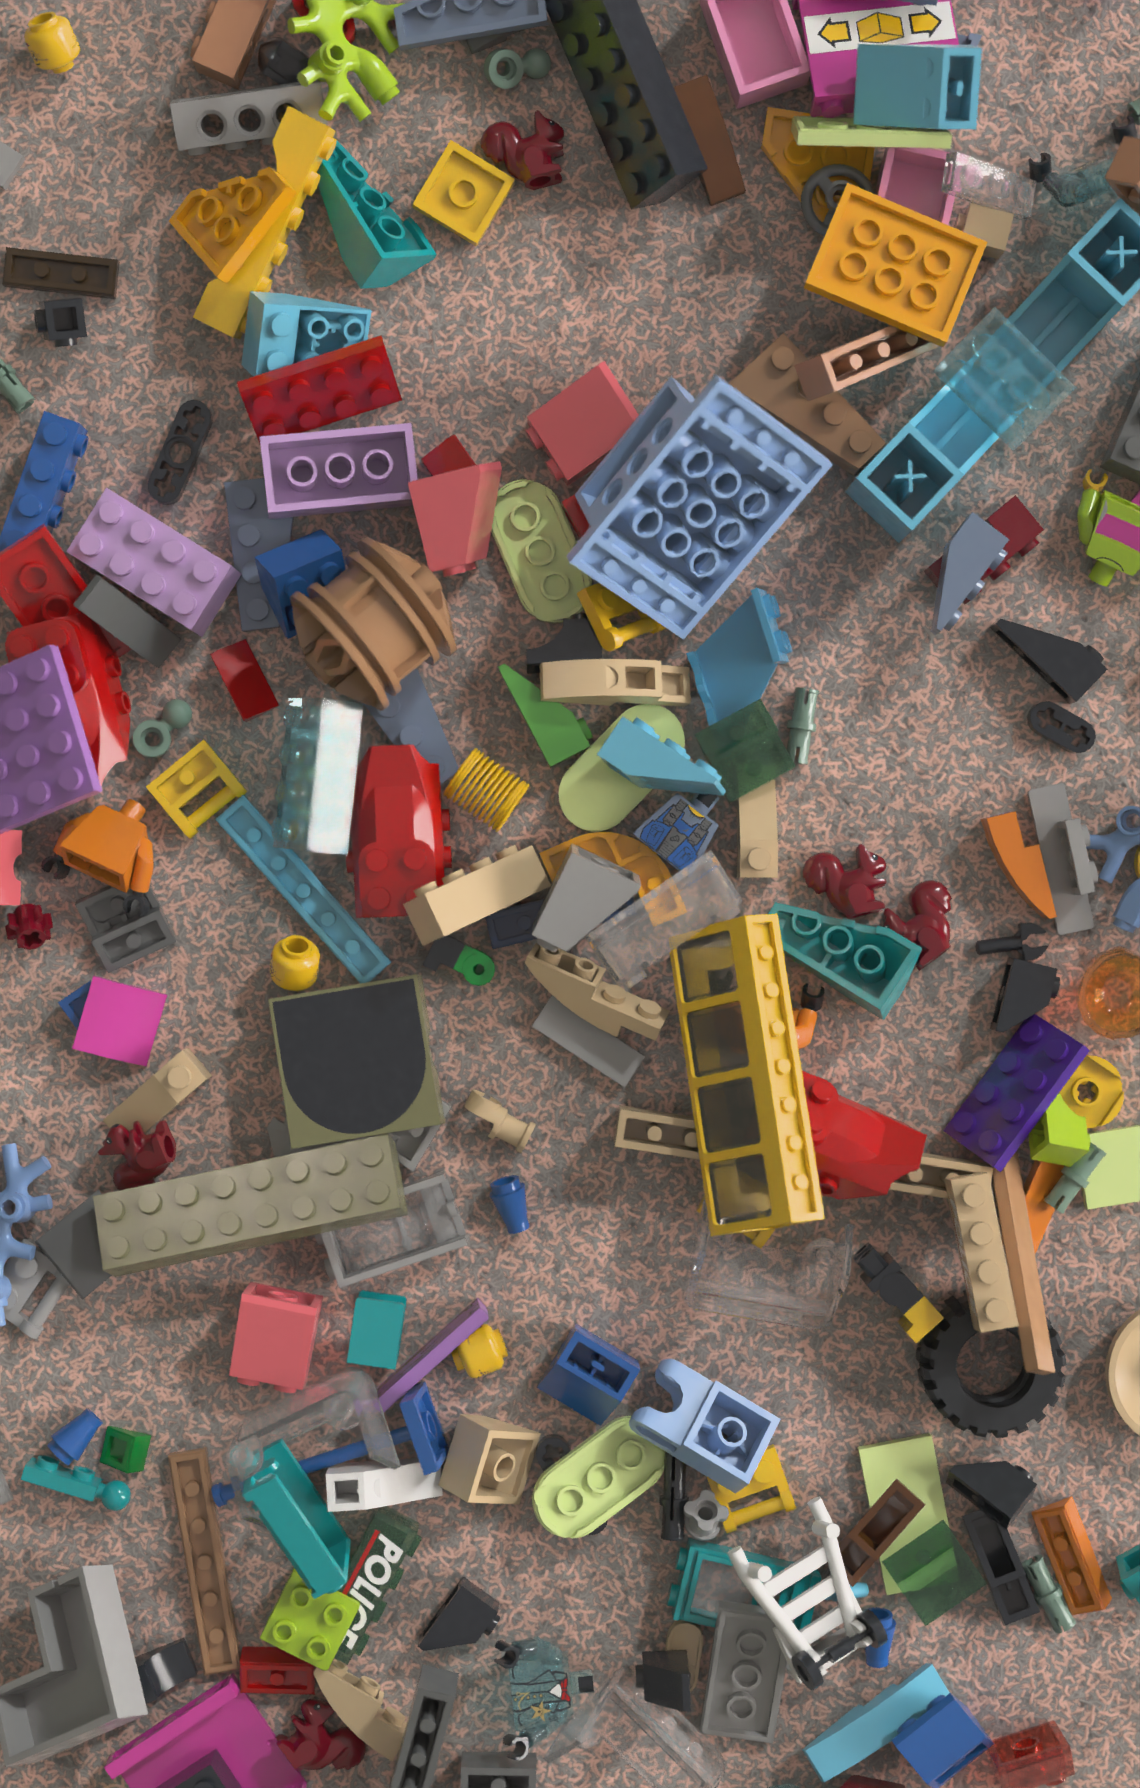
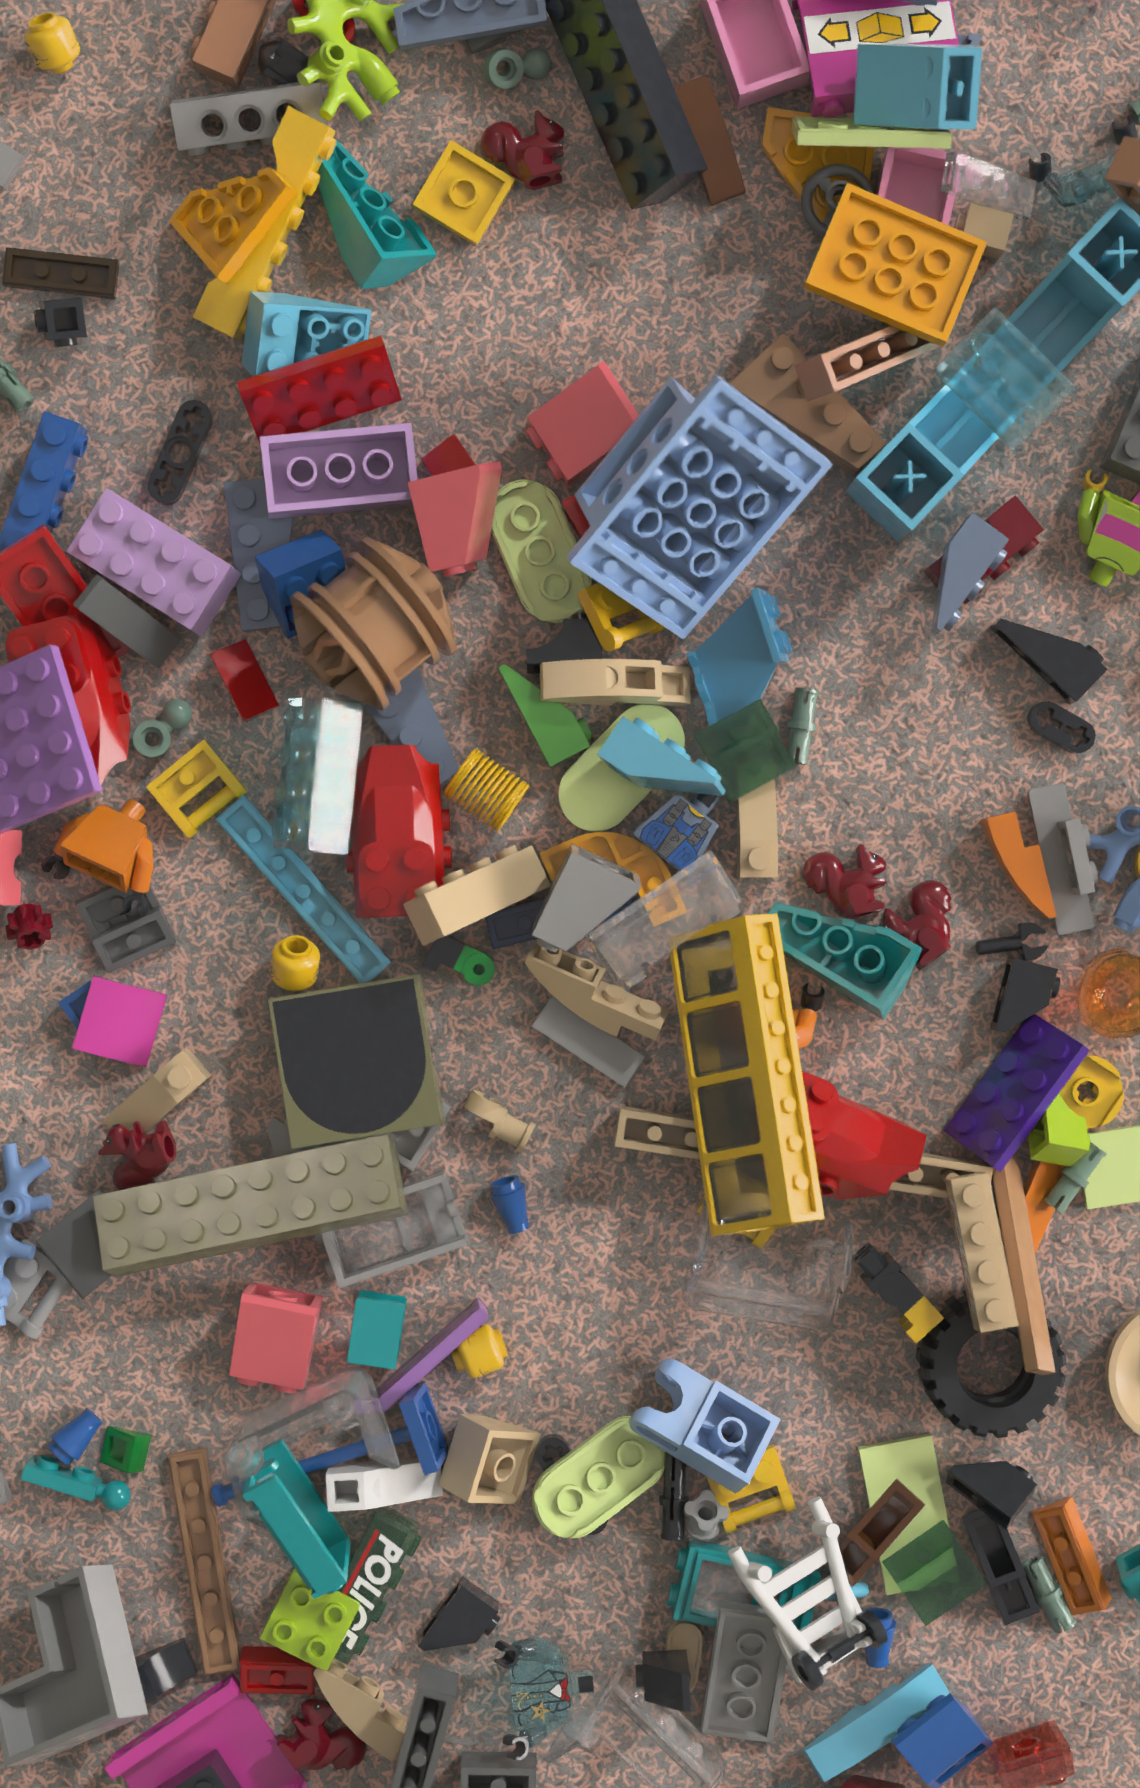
(589, 1375): blue slope -> none

